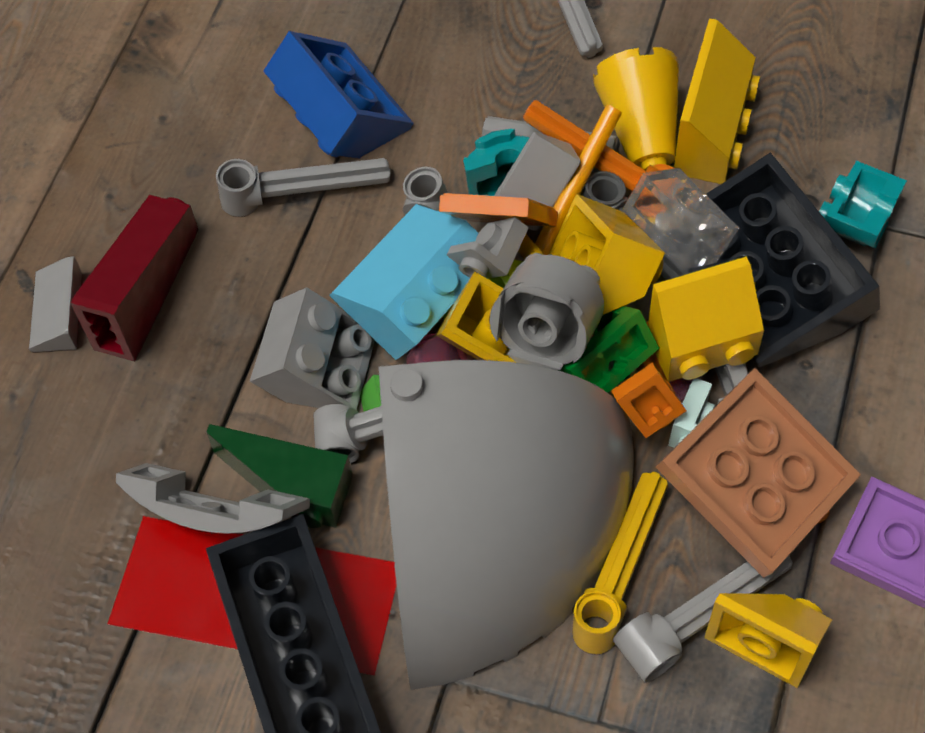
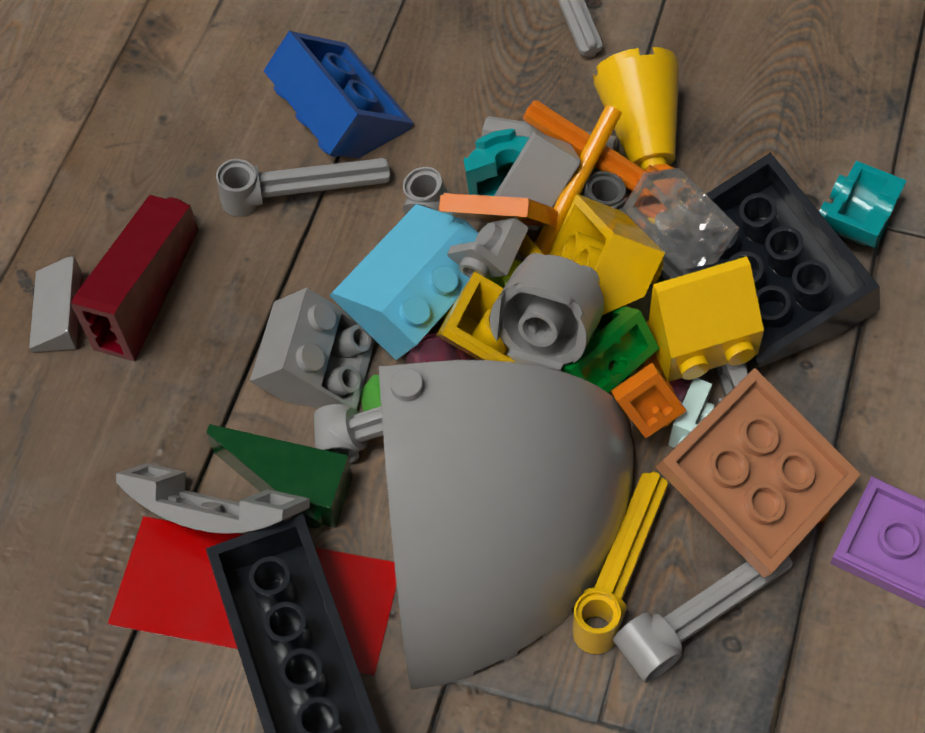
(716, 107): yellow slope -> none
(769, 631): yellow slope -> none

